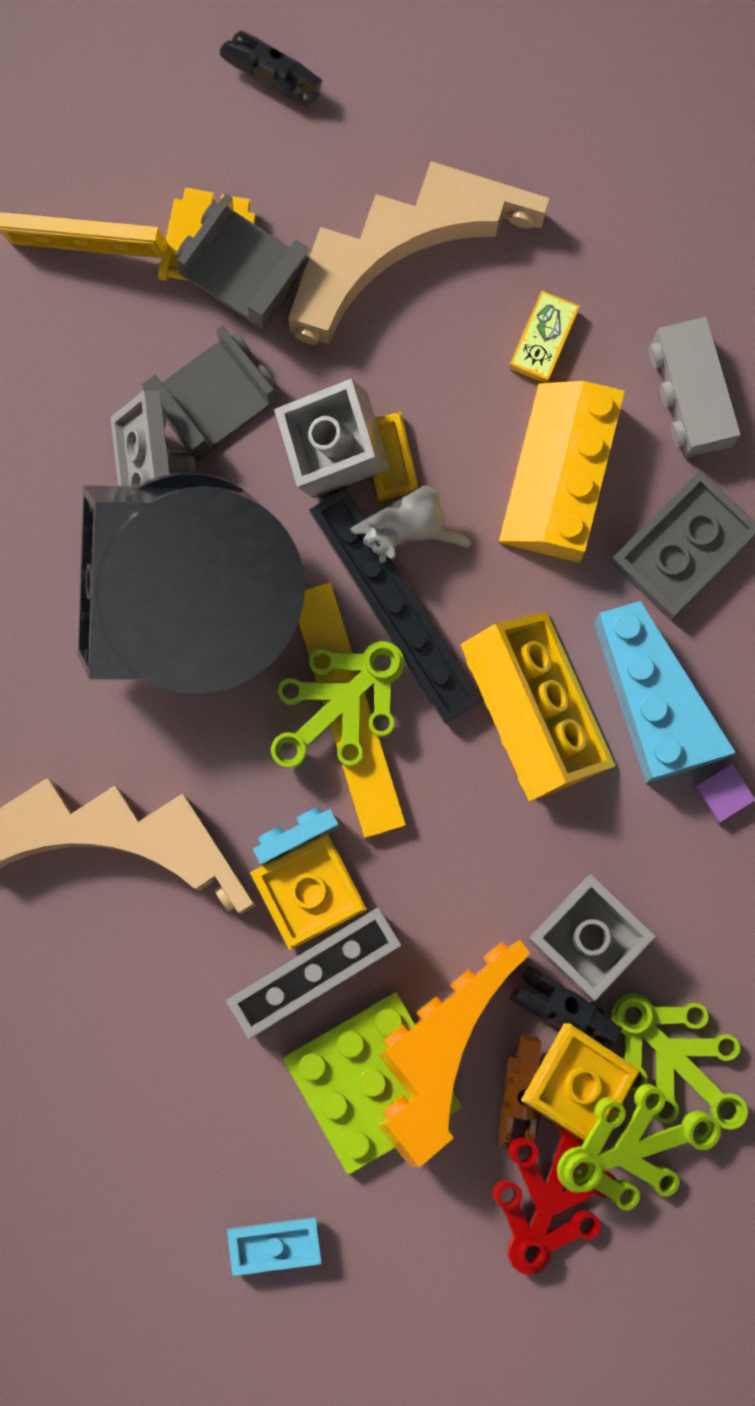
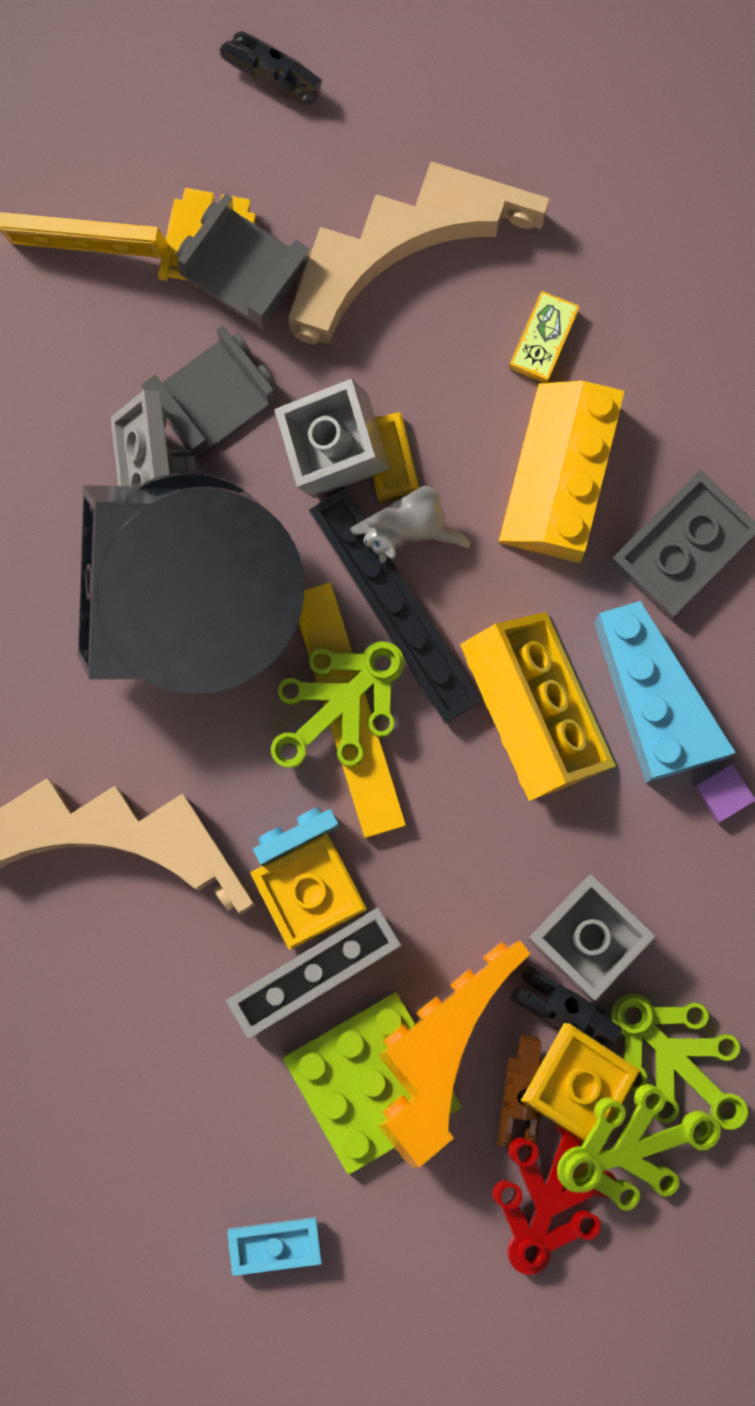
(694, 388): light grey brick -> none

